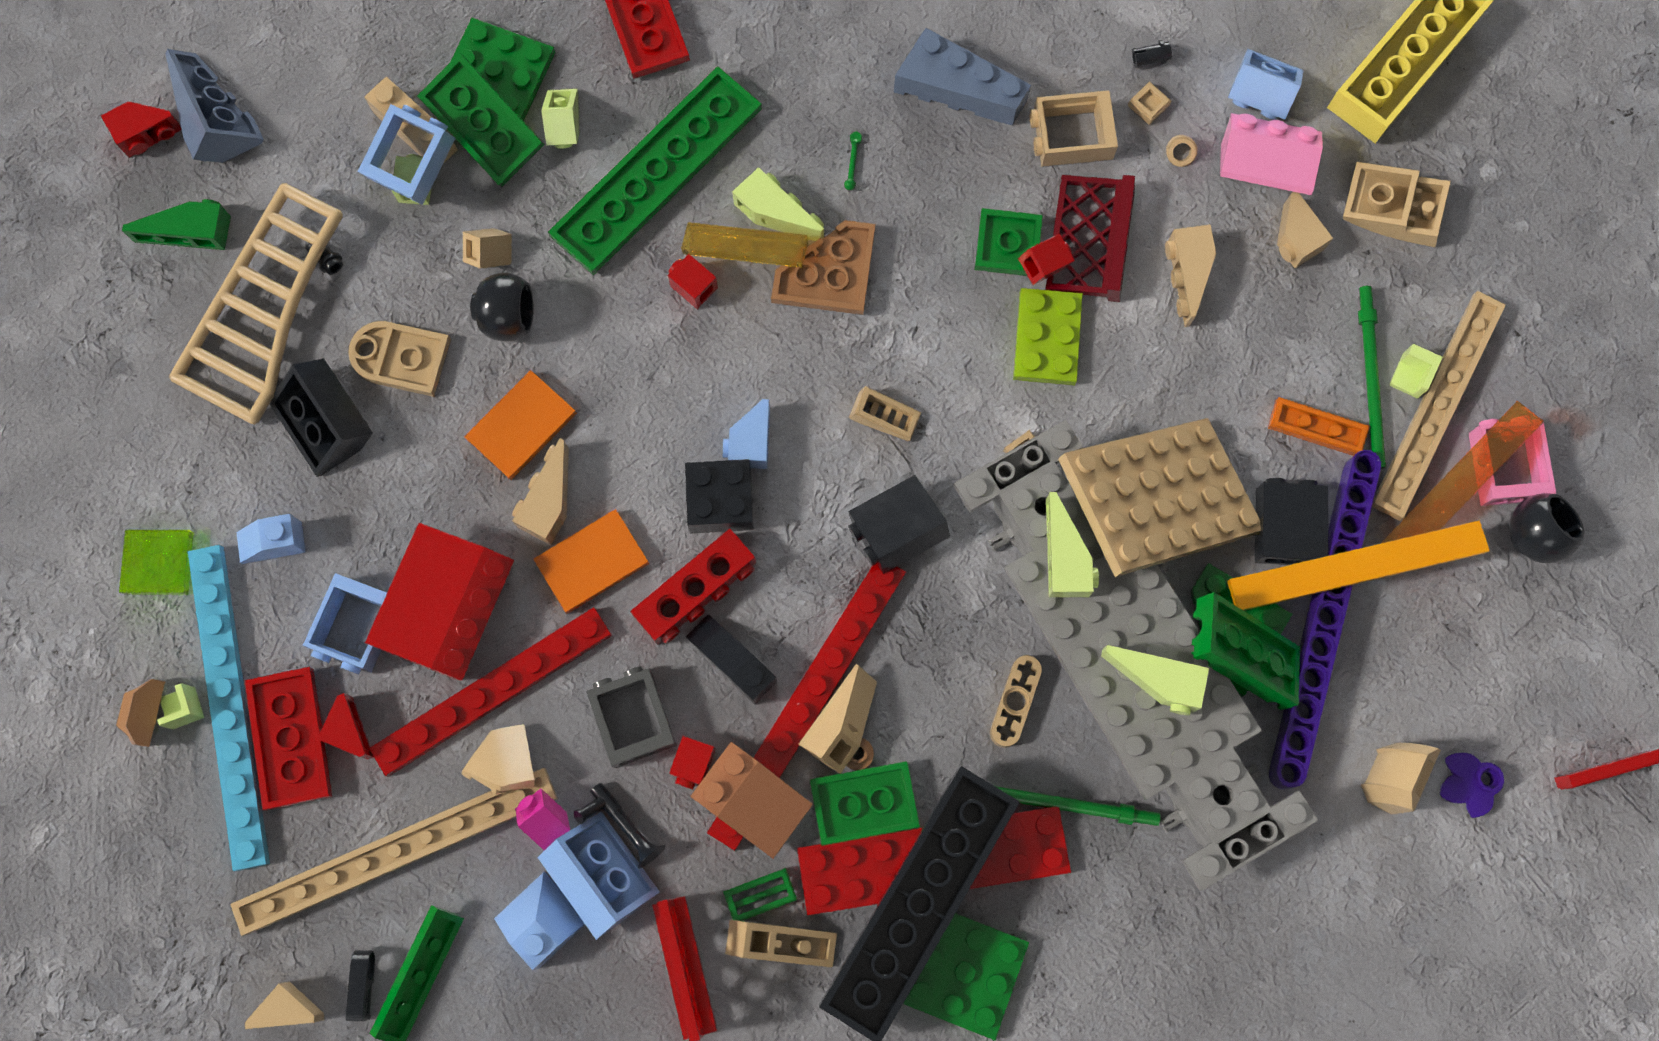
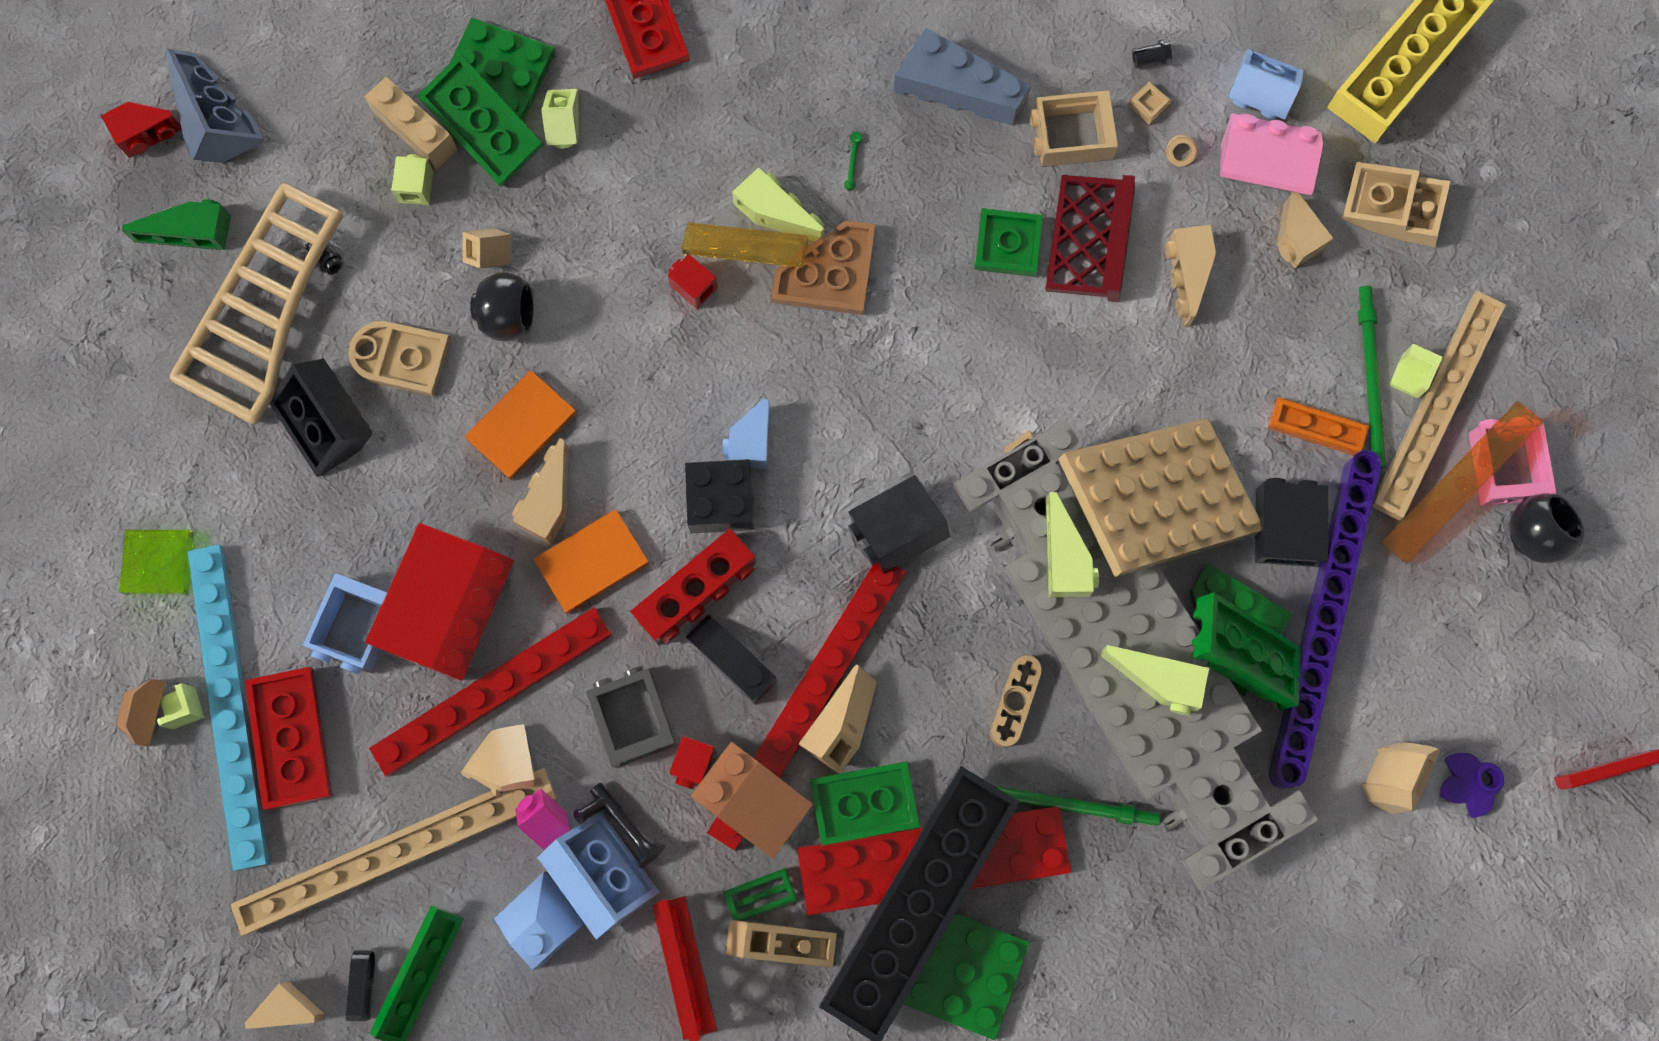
(270, 539): light blue slope -> none
(345, 729): red slope -> none
(429, 165): light blue window -> none
(655, 170): green plate -> none
(867, 758): medium nougat plate -> none
(869, 419): tan slope -> none
(1046, 259): red brick -> none
(1047, 336): lime plate -> none
(1358, 566): light orange tile -> none

